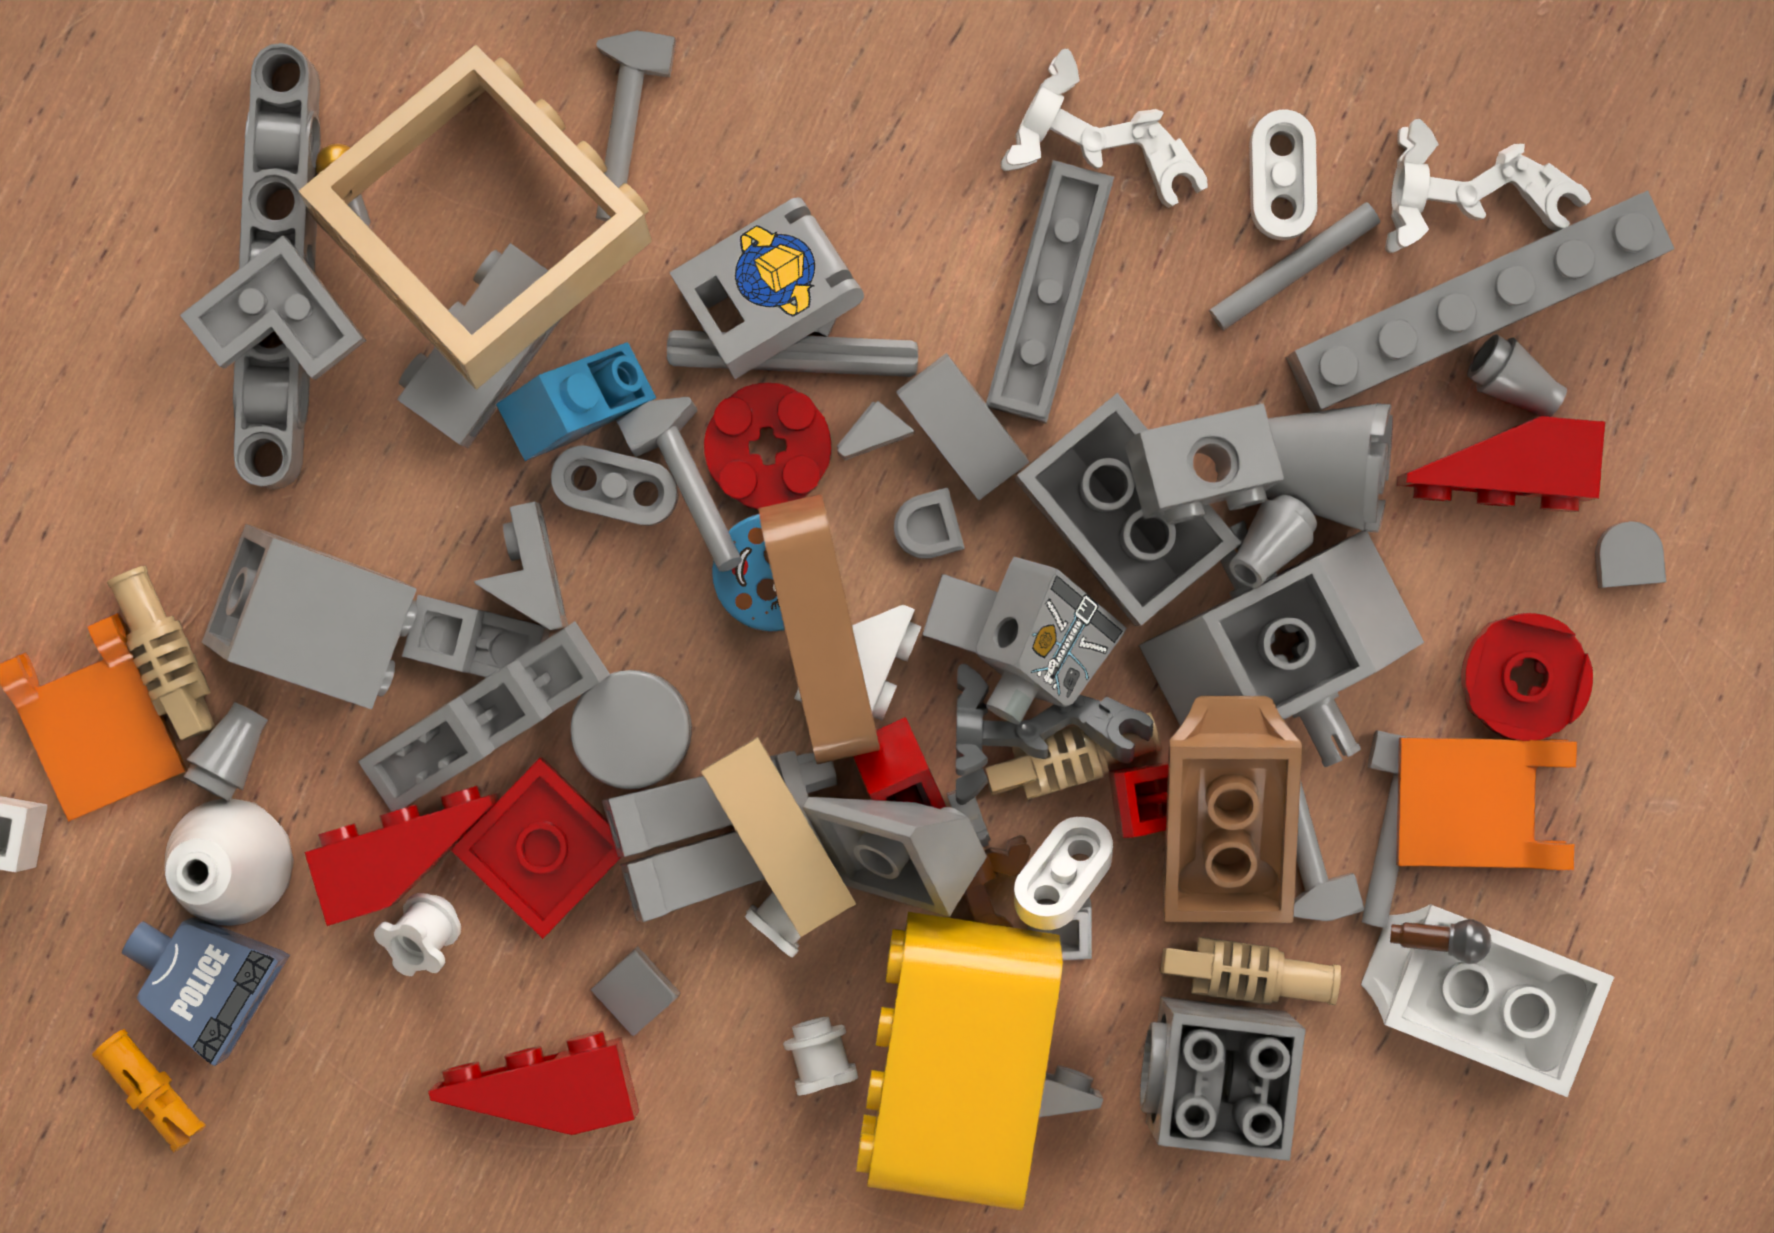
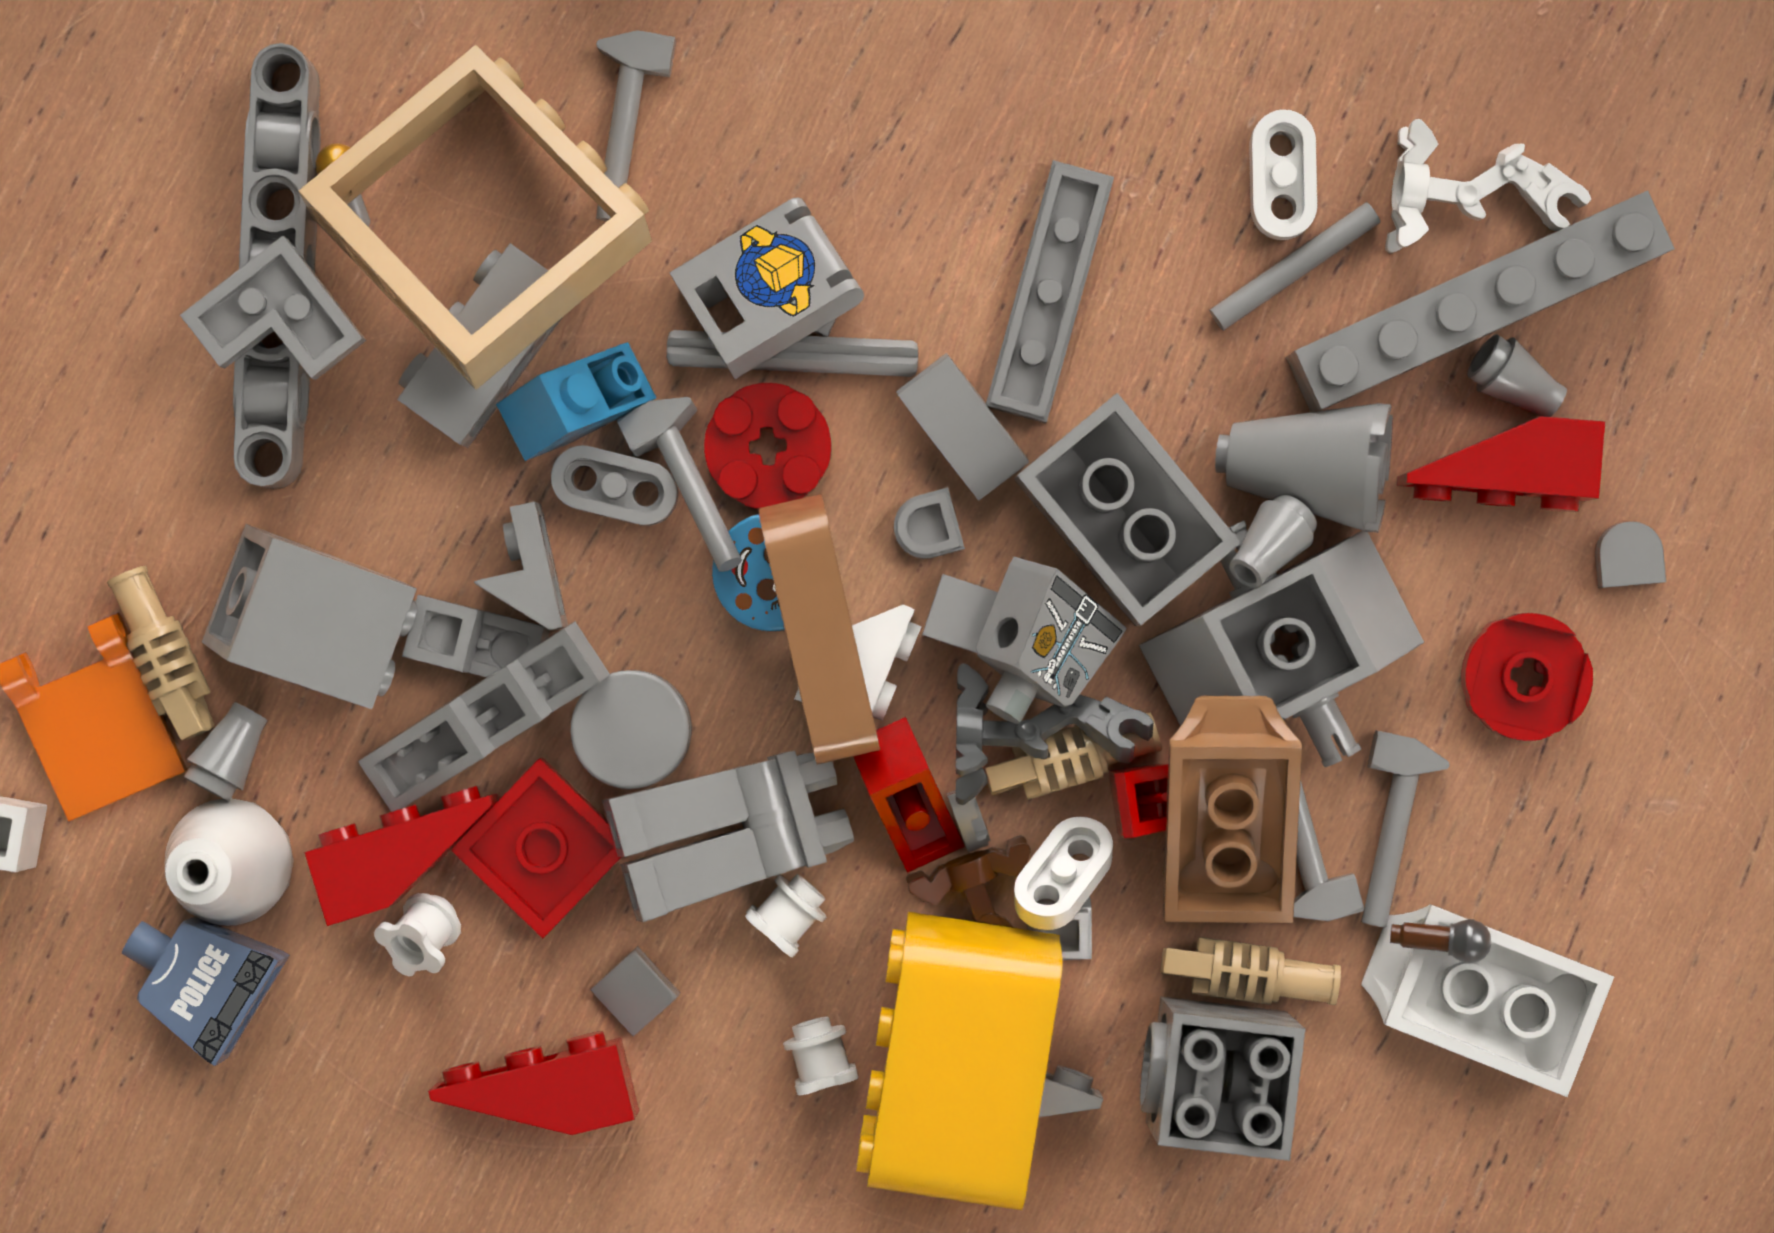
(148, 1090): light orange pin -> none
(778, 836): tan slope -> none
(872, 431): light grey slope -> none
(899, 849): light grey slope -> none
(1162, 153): white piece -> none
(1236, 442): light grey brick -> none
(1476, 803): orange flag -> none

